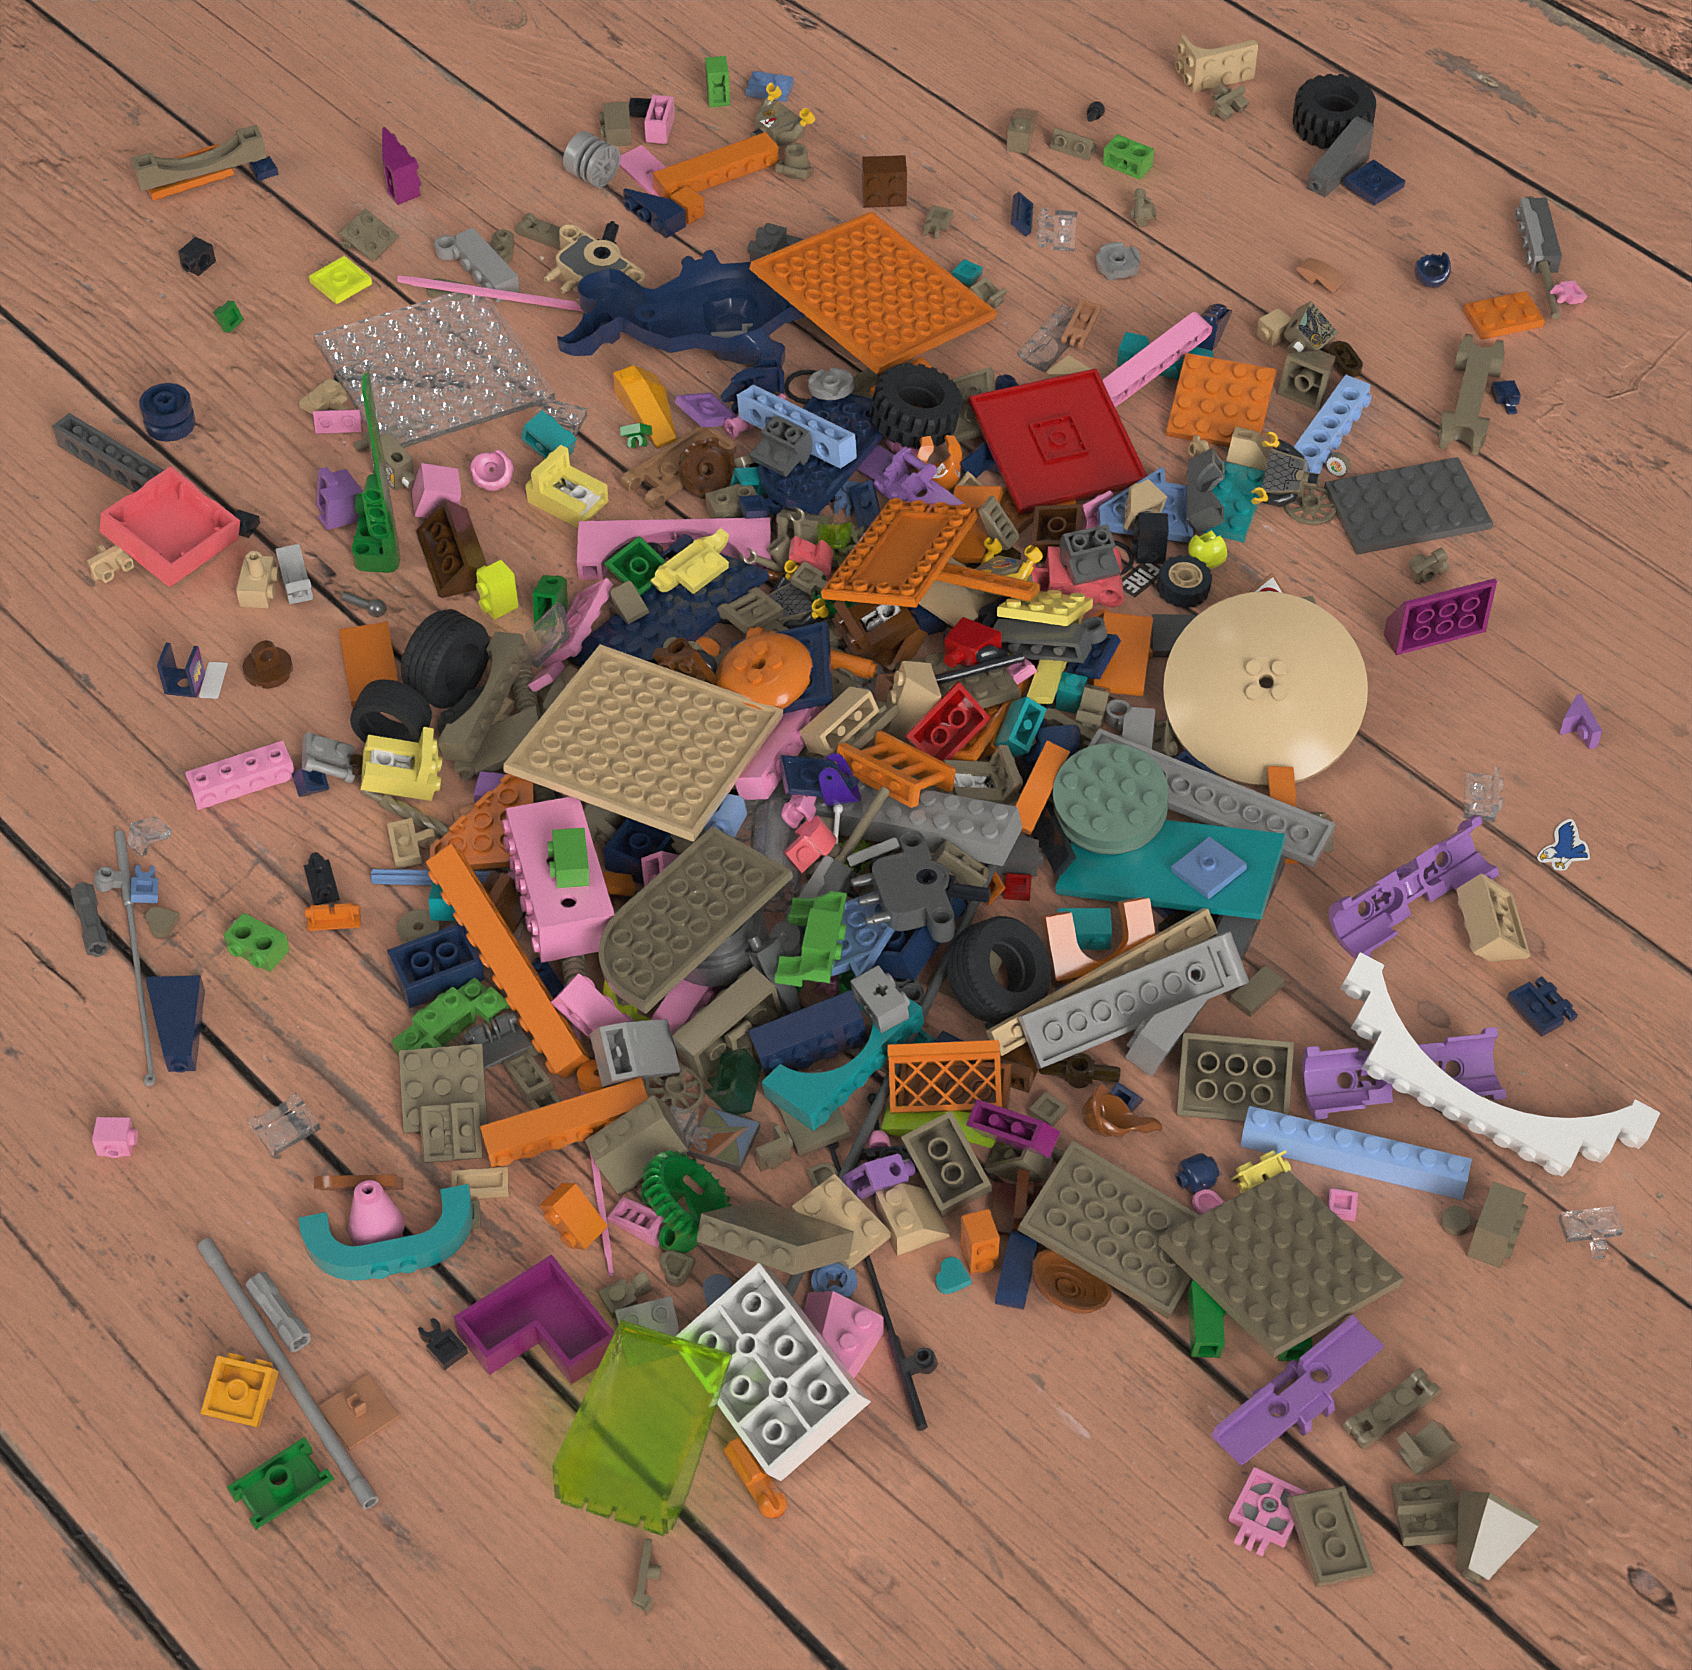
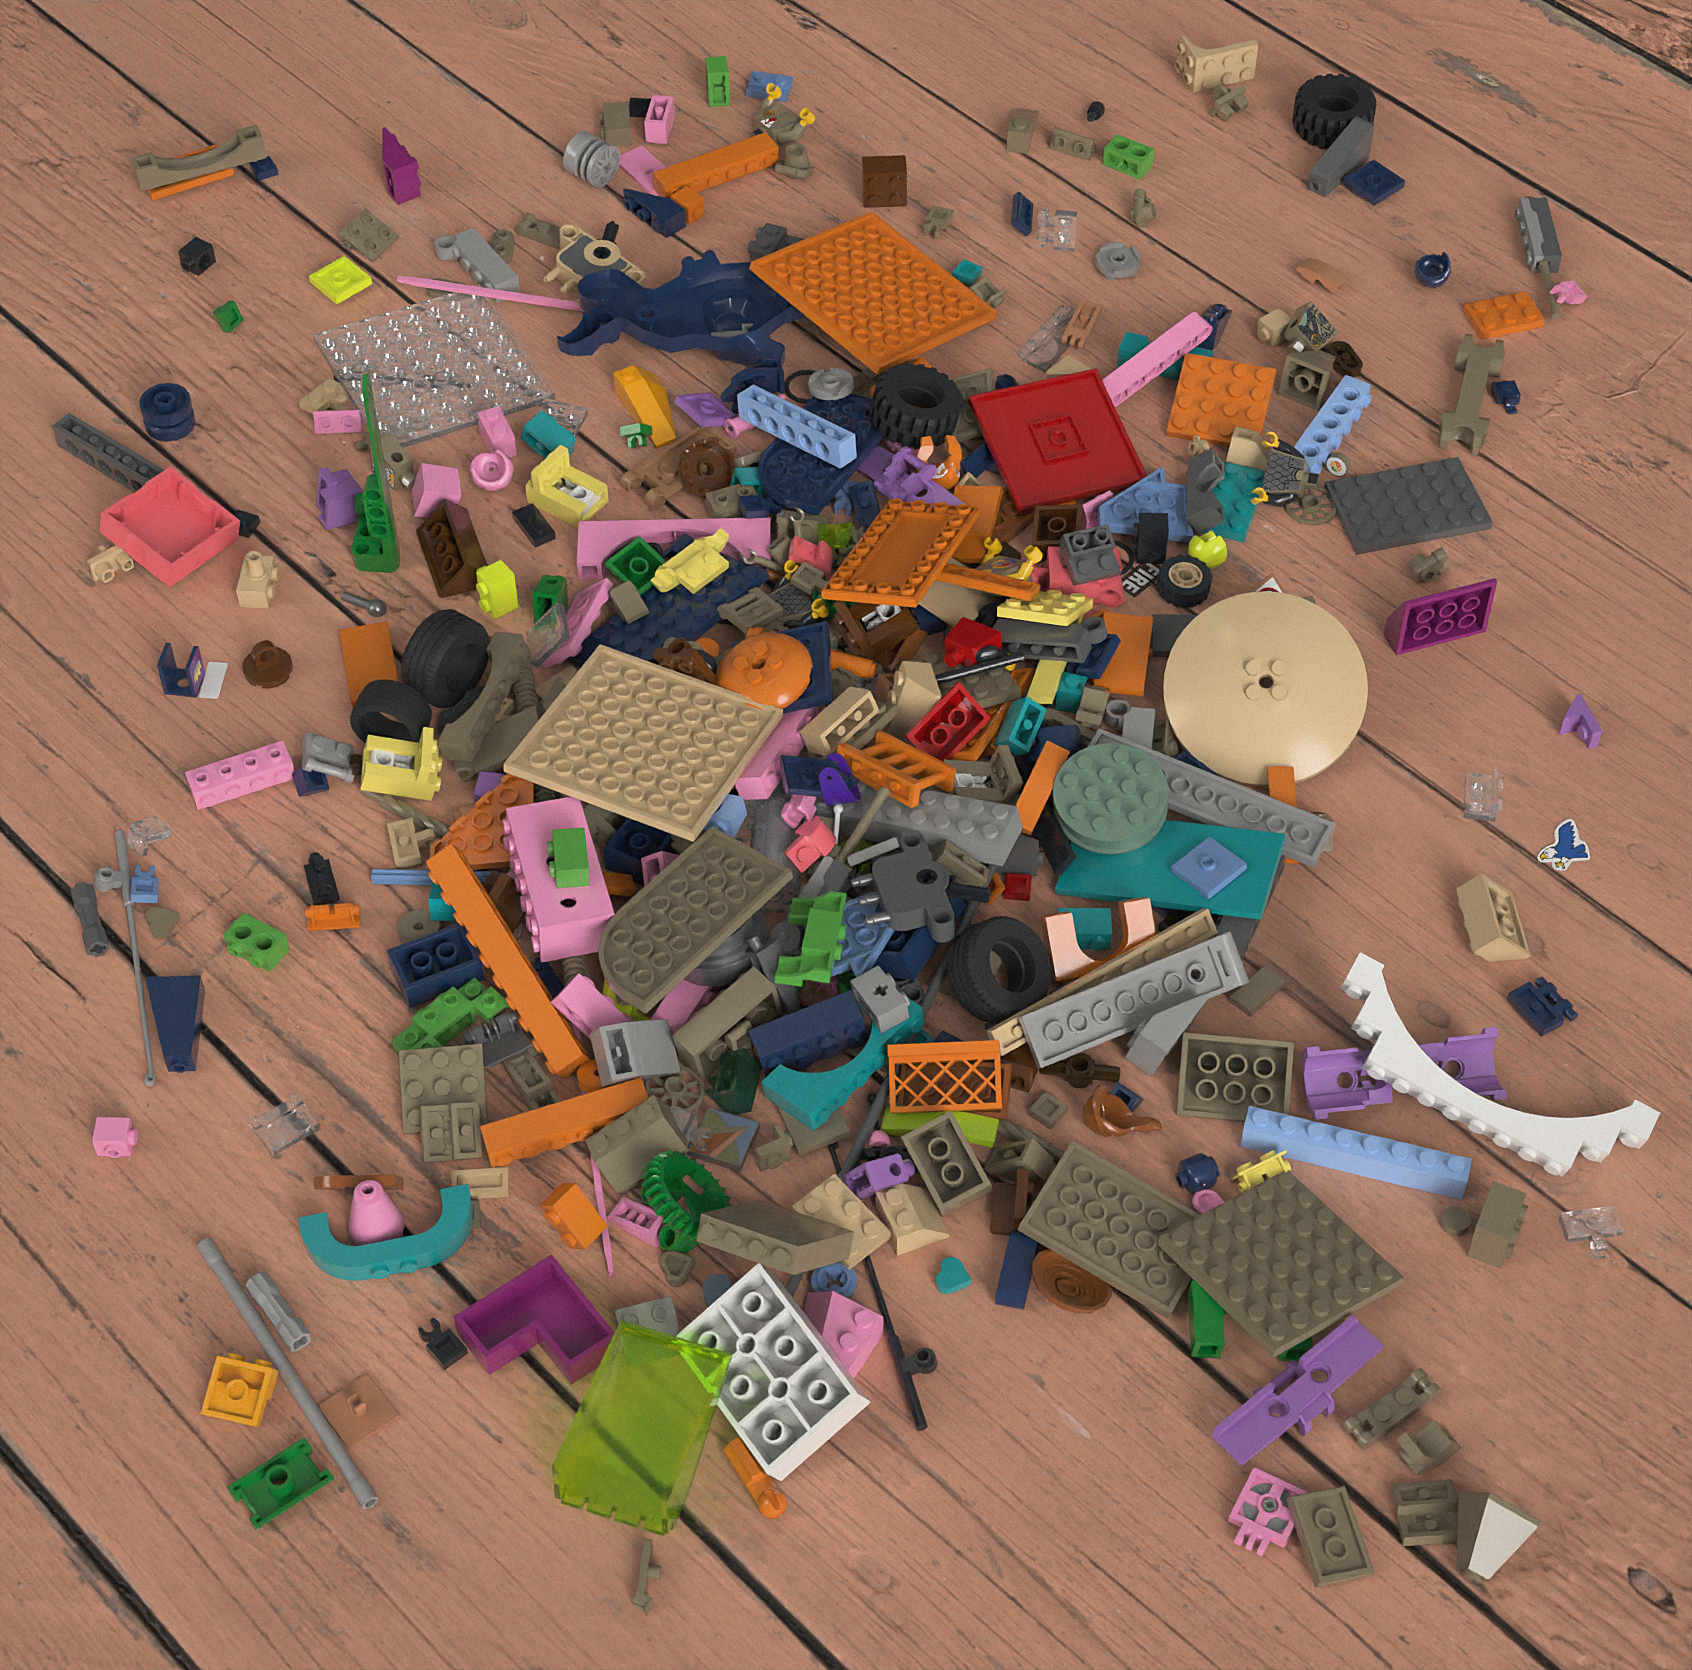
(294, 574): light grey arch -> none
(496, 431): none -> bright pink brick
(534, 525): none -> black plate
(546, 676): bright pink tile -> none
(624, 1295): dark tan plate -> none
(782, 446): dark grey brick -> none
(821, 1172): dark tan tile -> none
(979, 1241): orange brick -> none
(1002, 528): dark tan slope -> none
(1013, 1128): magenta brick -> none
(1021, 670): bright pink tile -> none
(1142, 498): tan slope -> none
(1343, 1203): bright pink tile -> none
(1402, 886): medium lavender piece -> none

